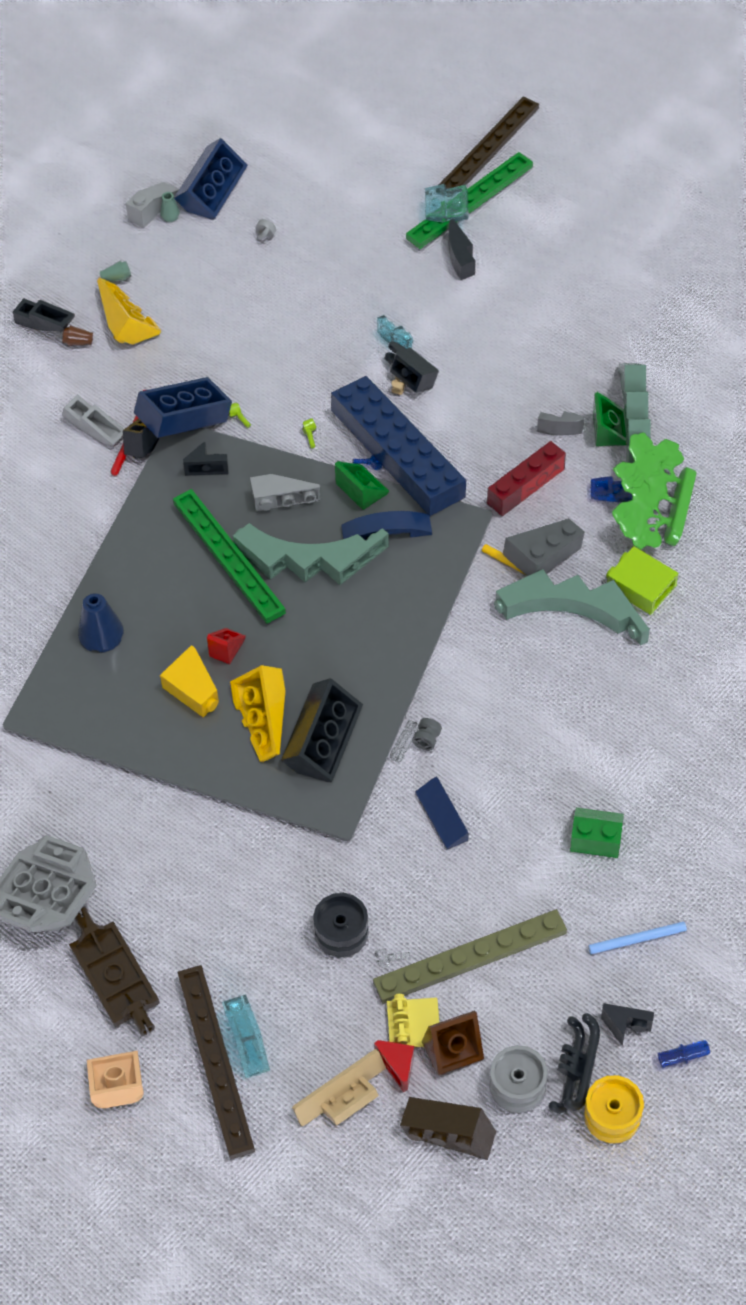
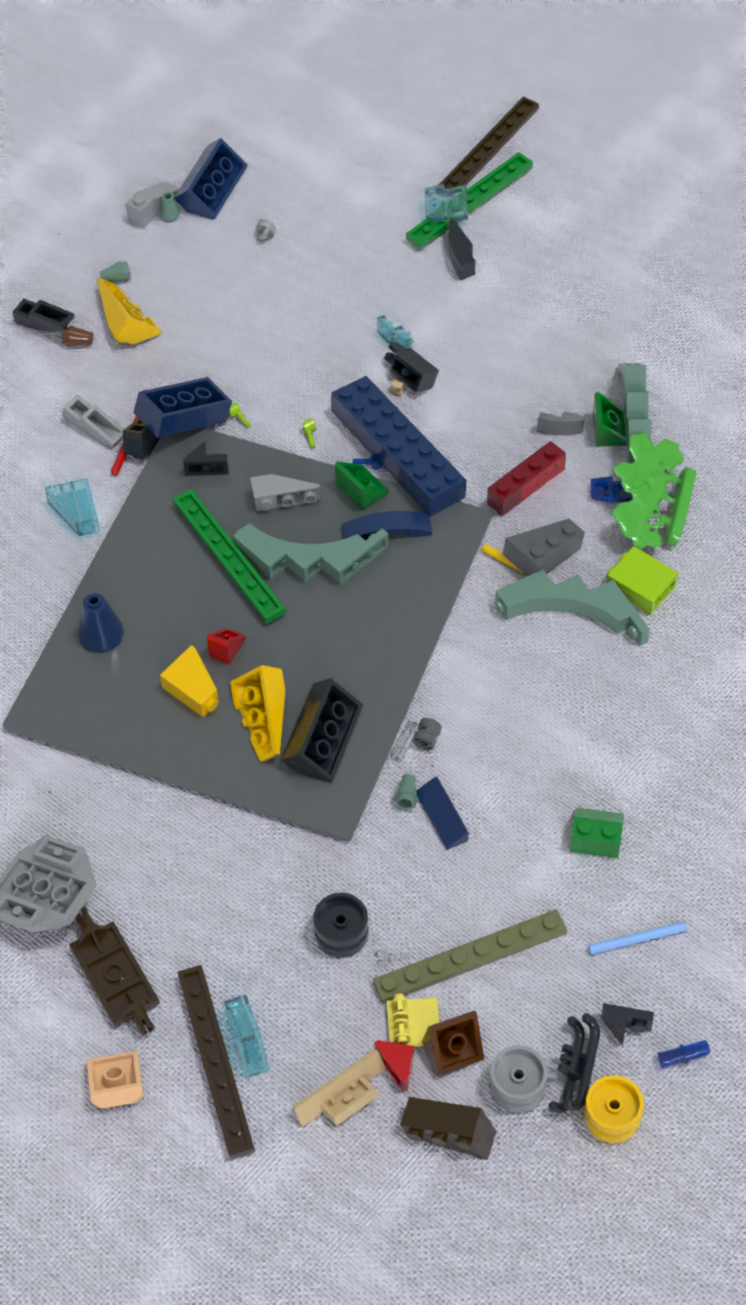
(74, 505): none -> clear light blue slope
(406, 793): none -> sand green cone

